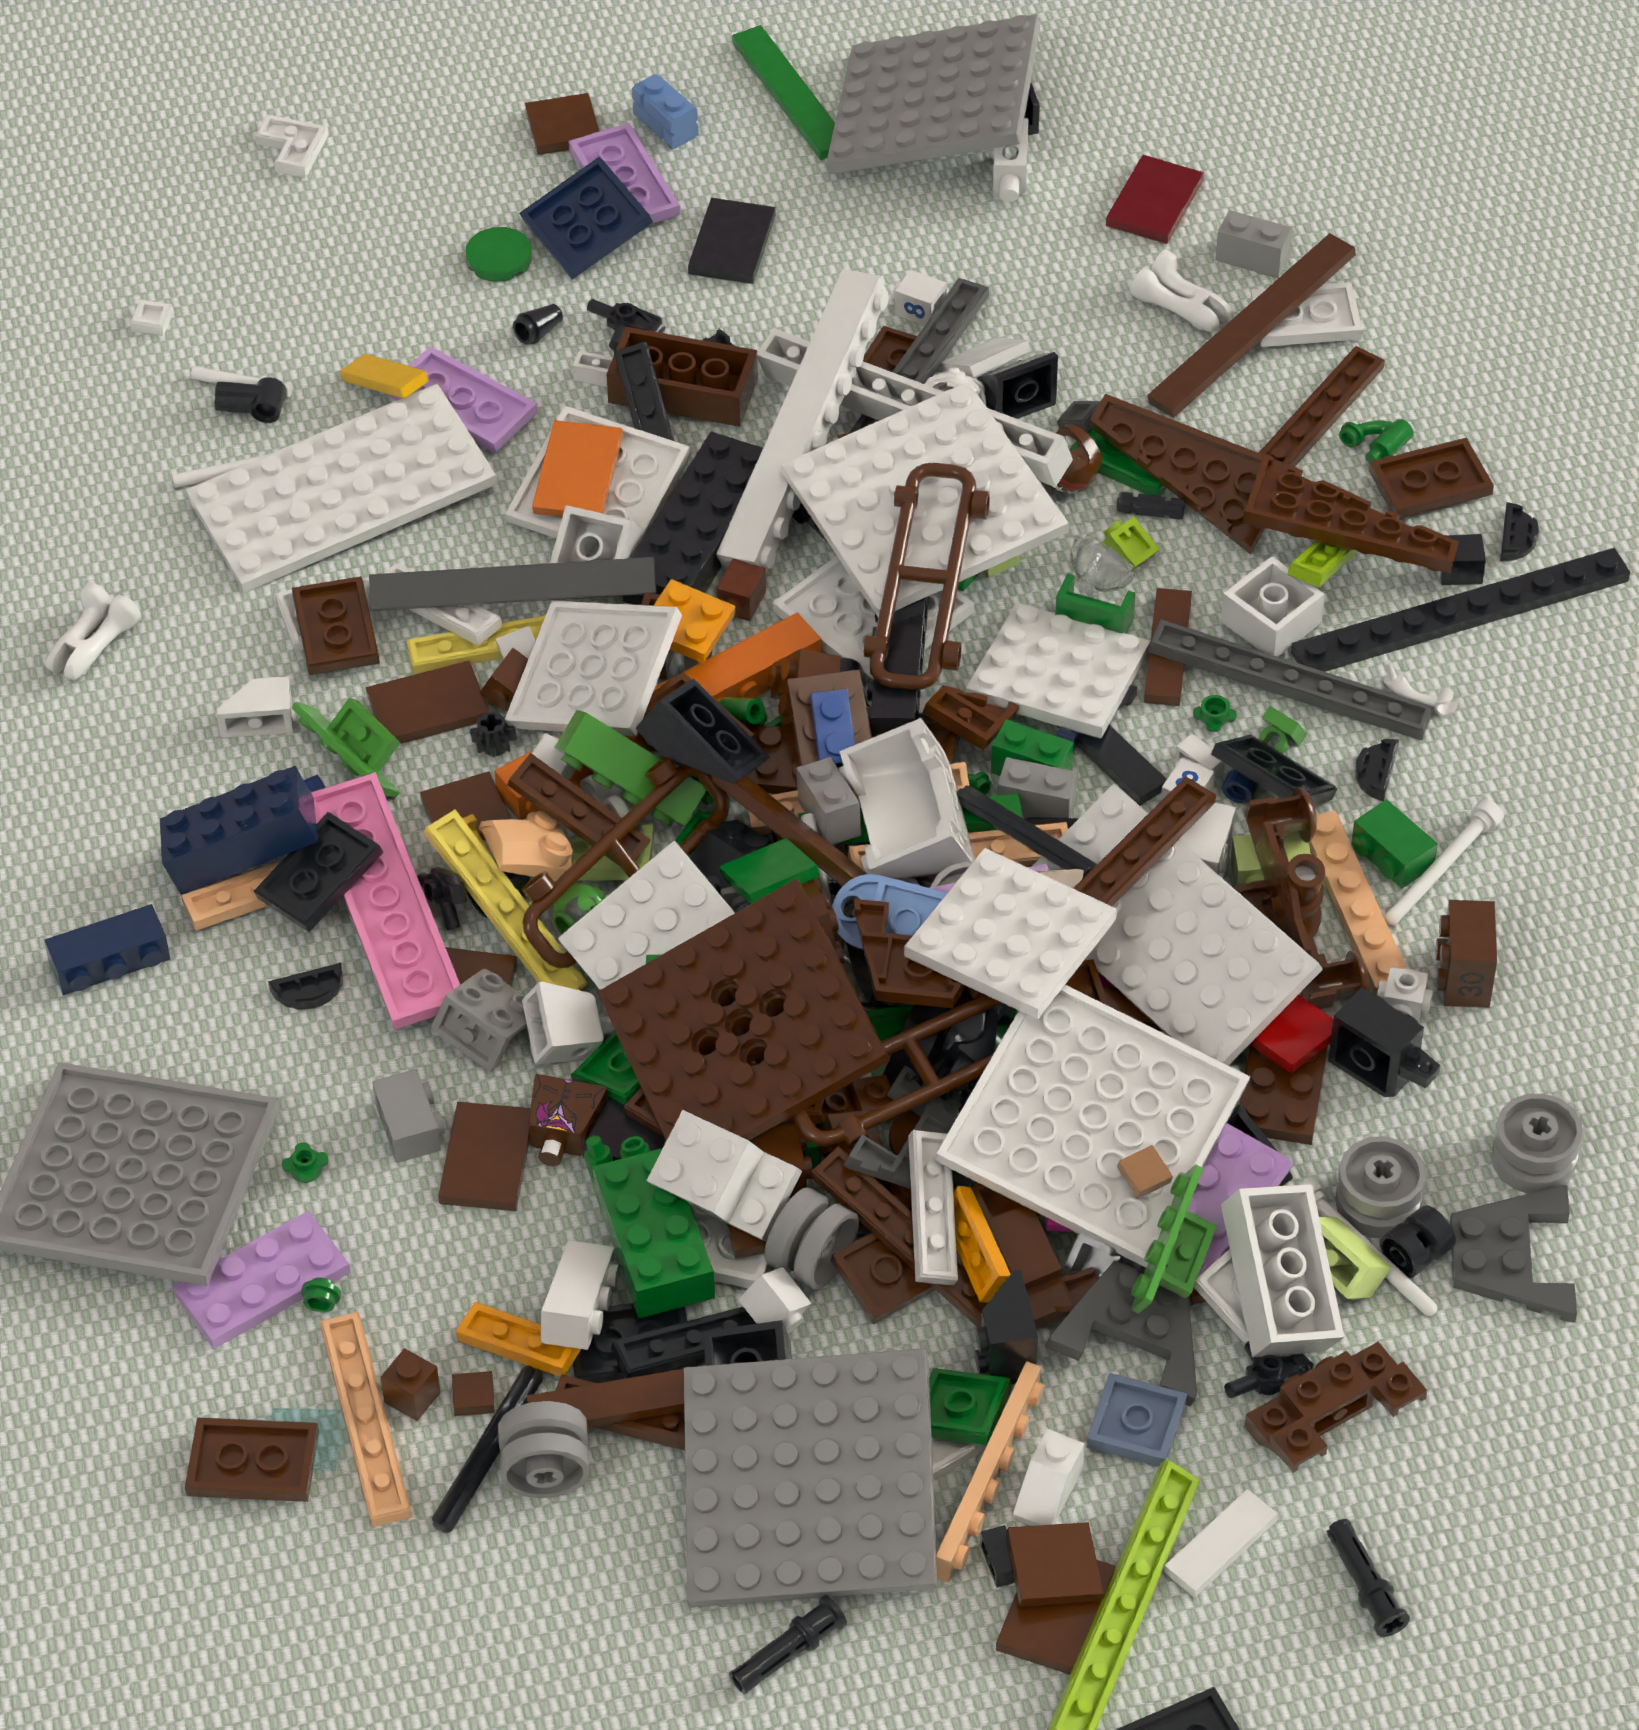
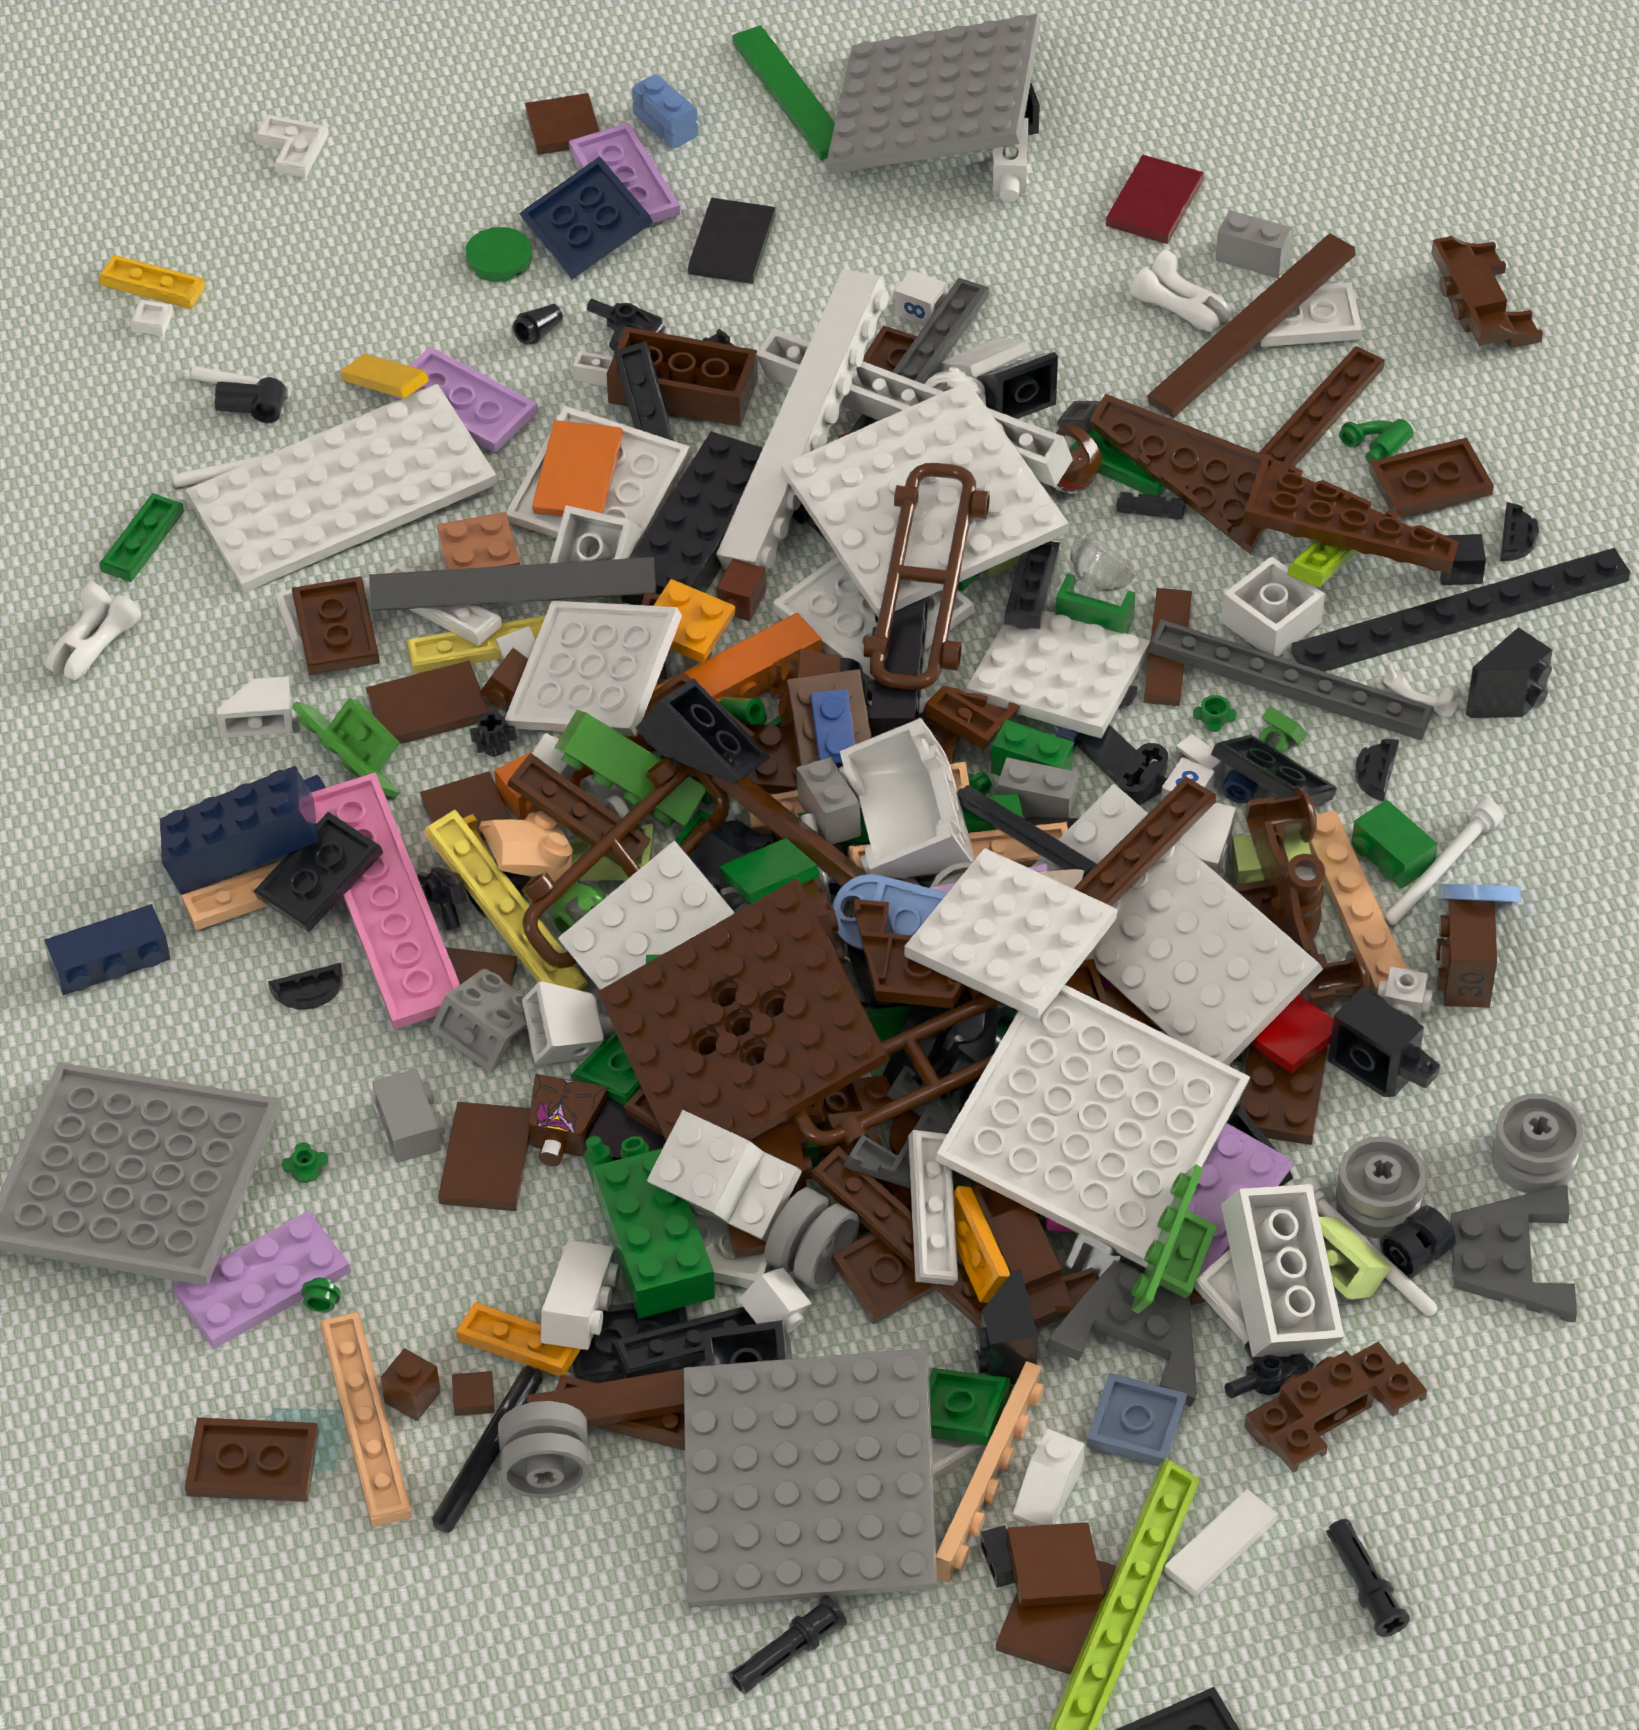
(141, 537): none -> green tile
(152, 281): none -> yellow tile
(477, 542): none -> nougat brick
(1032, 586): none -> black plate
(1130, 541): lime bracket -> none
(1144, 1171): medium nougat tile -> none
(1148, 776): none -> black beam
(1476, 294): none -> reddish brown bracket
(1477, 892): none -> light blue tile
(1510, 678): none -> black slope

